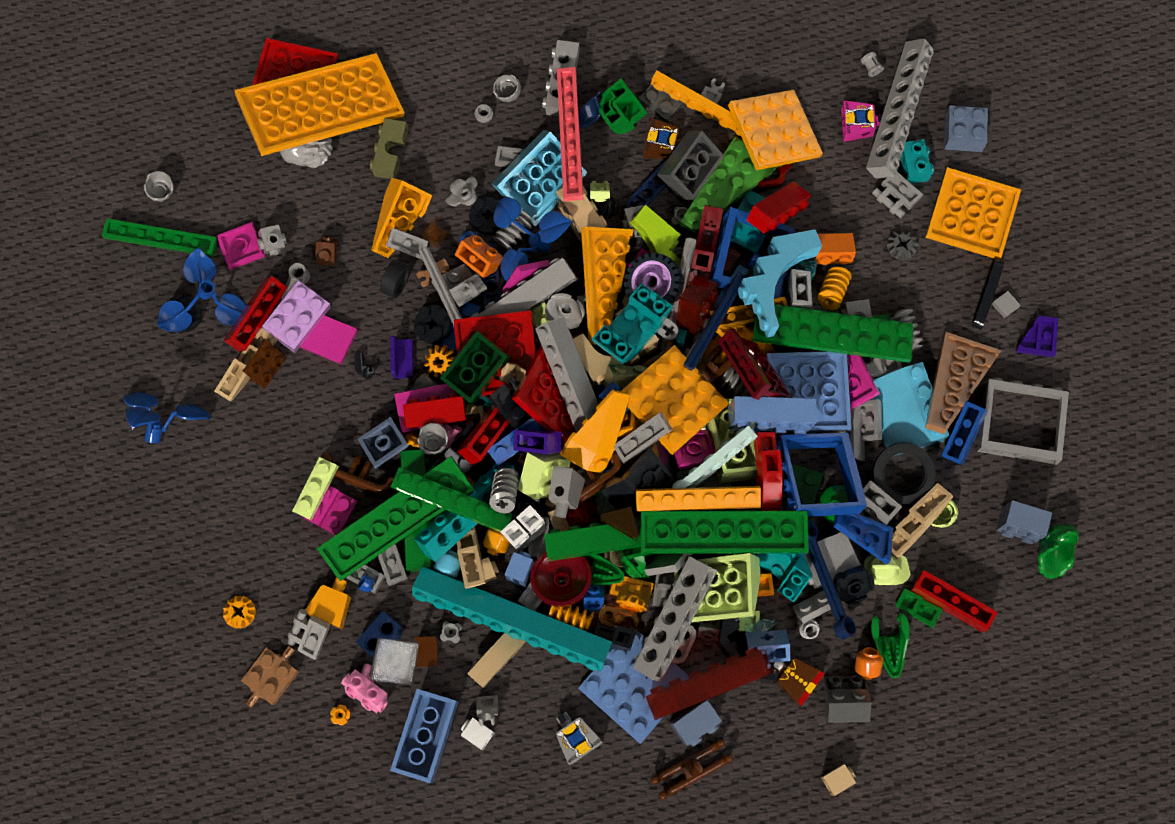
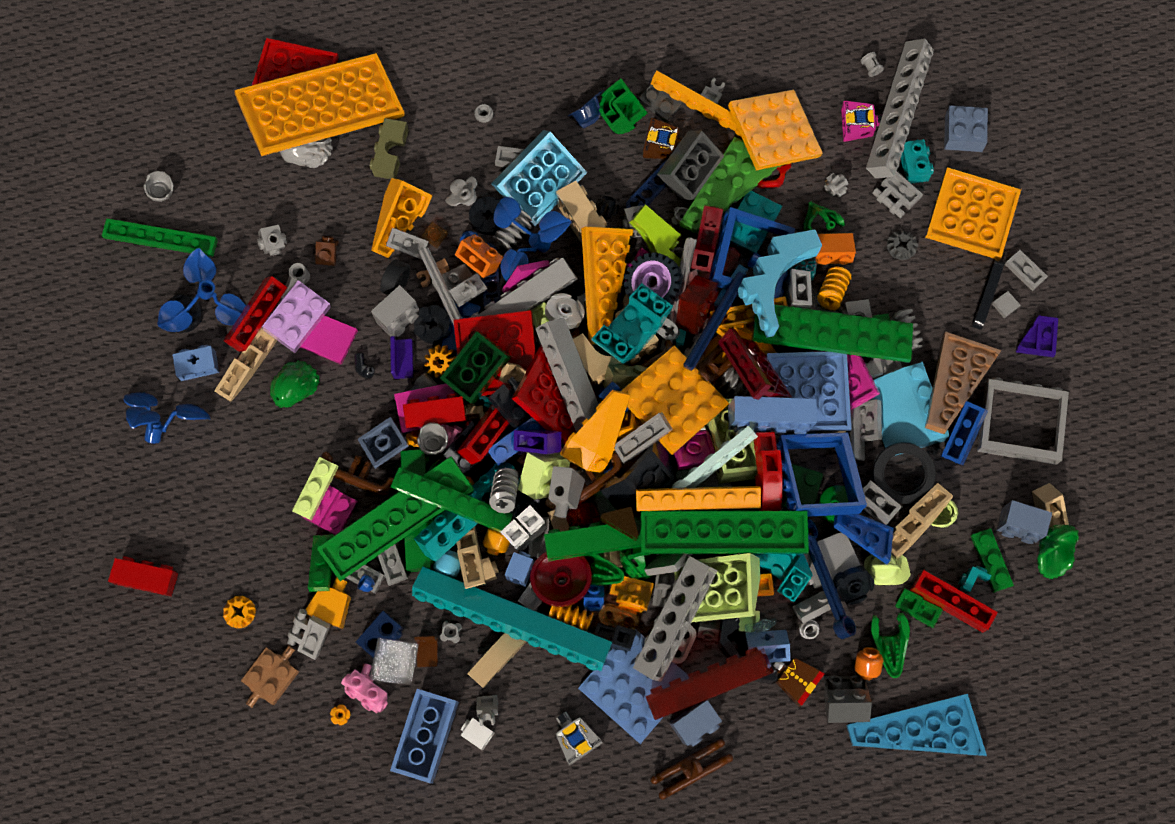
(143, 576): none -> red brick
(204, 366): none -> medium blue brick
(240, 245): dark pink tile -> none
(264, 364): reddish brown hinge -> none
(293, 384): none -> green piece
(319, 569): none -> green plate
(396, 312): none -> light grey brick
(507, 88): light grey hair -> none
(563, 51): light grey brick -> none
(570, 134): coral plate -> none
(599, 191): yellowish green hinge -> none
(779, 207): red brick -> none
(814, 210): none -> green helmet
(836, 185): none -> light grey gear
(839, 779): tan brick -> none
(933, 727): none -> dark azure wing
(968, 580): none -> teal bracket
(992, 560): none -> green plate
(1026, 270): none -> light grey plate
(1051, 500): none -> tan slope

